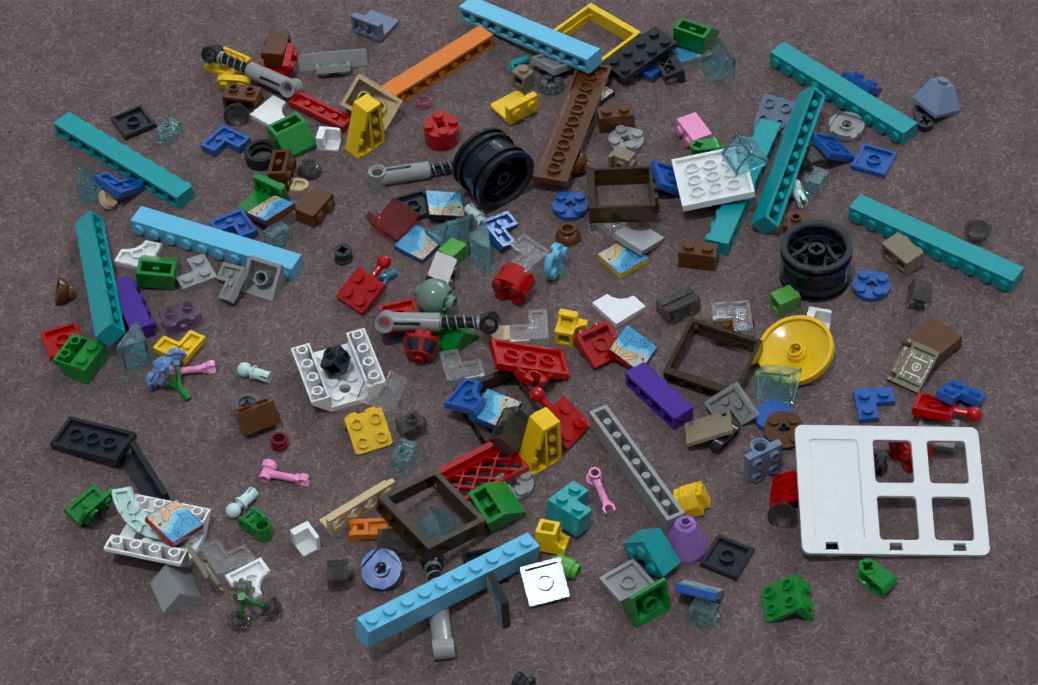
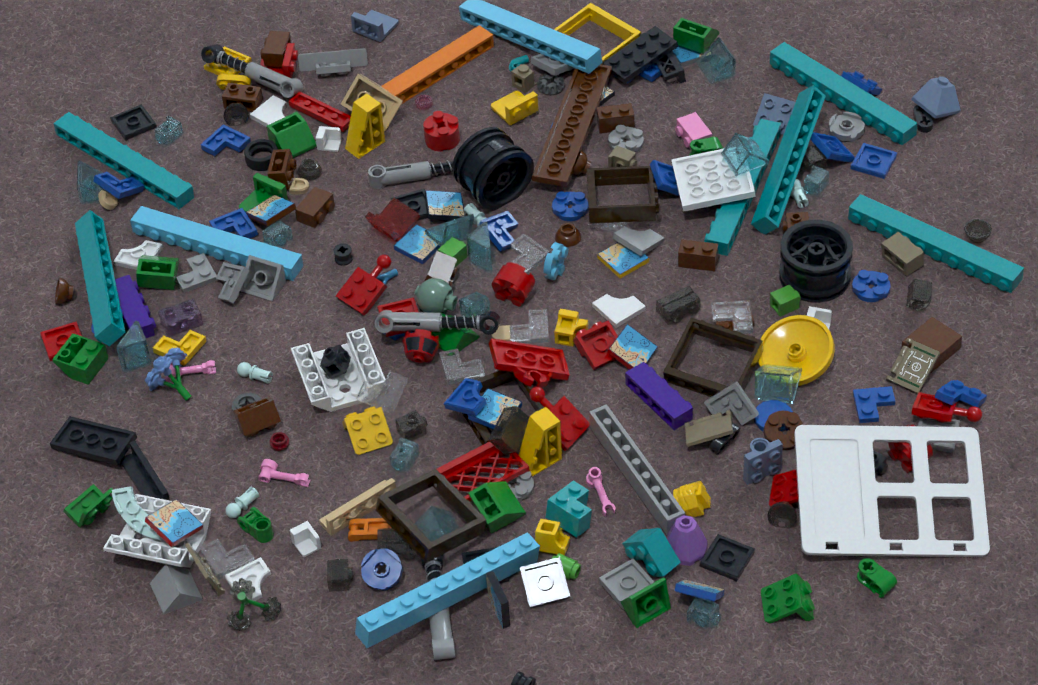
(474, 304): none -> clear light blue brick

